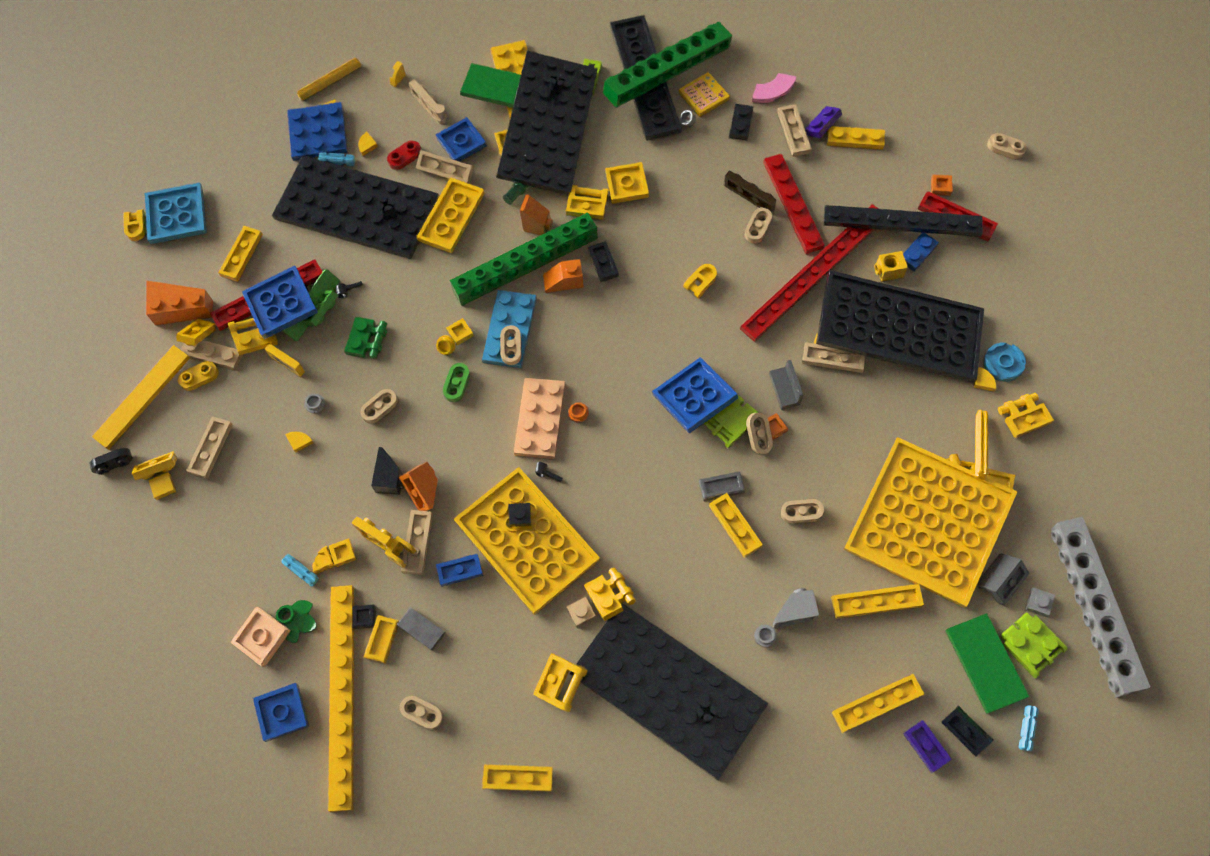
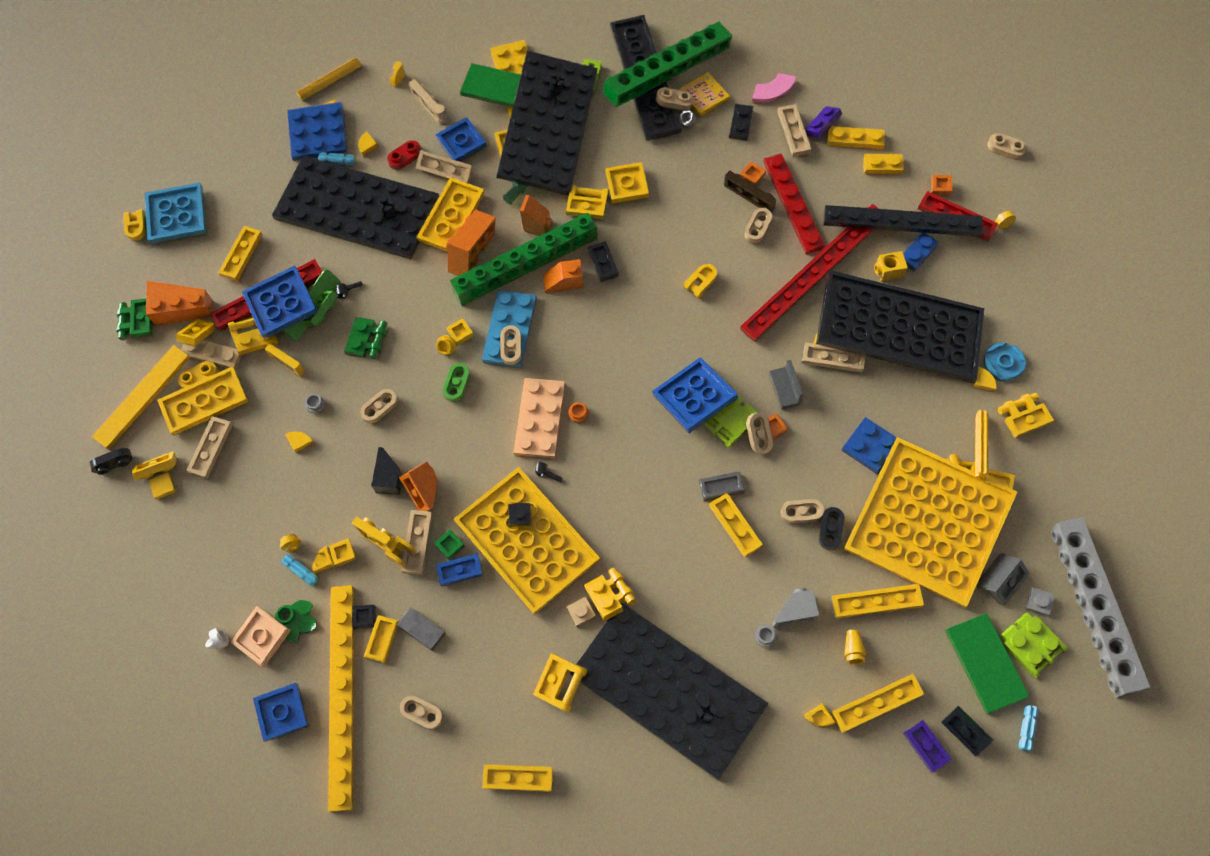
(139, 322): none -> green plate
(202, 401): none -> yellow plate
(217, 638): none -> white tile
(290, 543): none -> yellow plate
(449, 544): none -> green plate
(469, 241): none -> orange wedge
(674, 98): none -> tan plate
(753, 173): none -> orange plate
(819, 717): none -> yellow tile
(831, 529): none -> black plate
(854, 648): none -> yellow cone
(869, 445): none -> blue plate
(883, 164): none -> yellow plate
(1005, 219): none -> yellow tile

